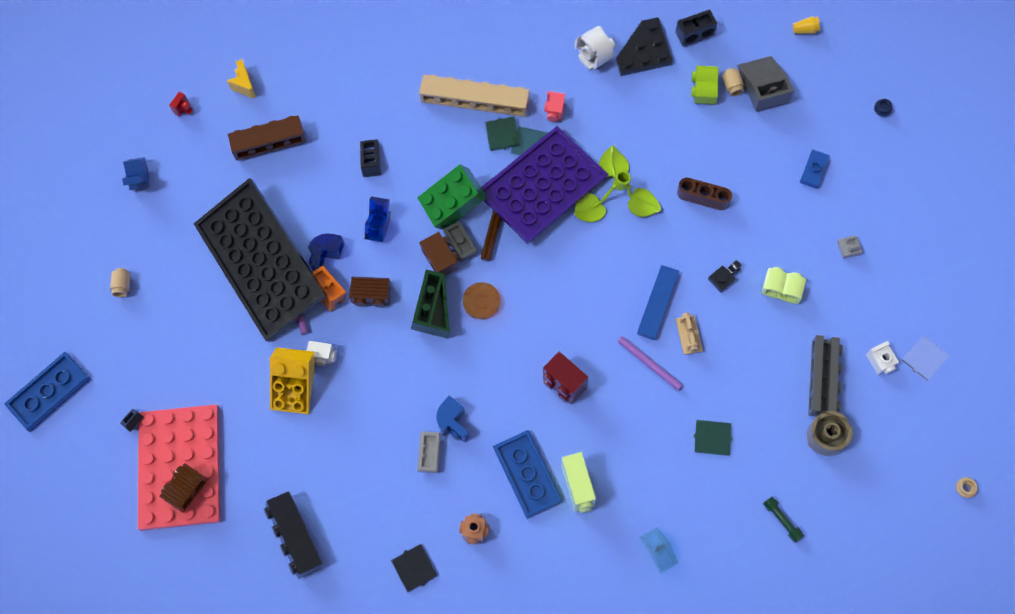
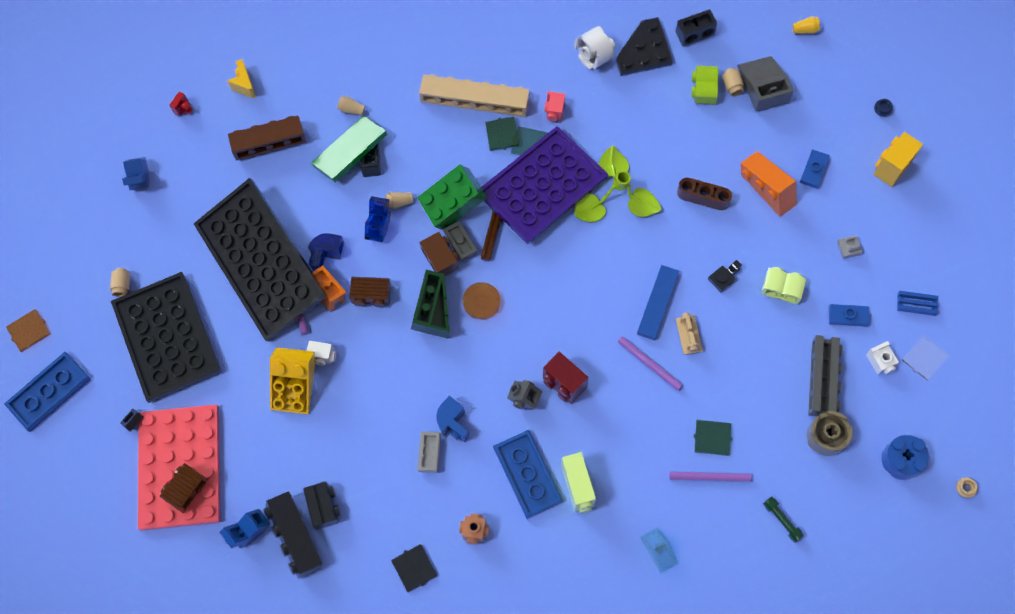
(28, 330): none -> clear orange piece
(165, 337): none -> black plate
(246, 529): none -> blue brick
(321, 505): none -> black brick
(349, 148): none -> tile
(350, 106): none -> tan cone
(399, 199): none -> tan cone
(524, 394): none -> dark grey brick
(706, 476): none -> medium lavender bar
(770, 182): none -> orange wedge
(848, 315): none -> blue plate
(897, 158): none -> yellow brick
(915, 457): none -> blue brick
(919, 296): none -> blue tile

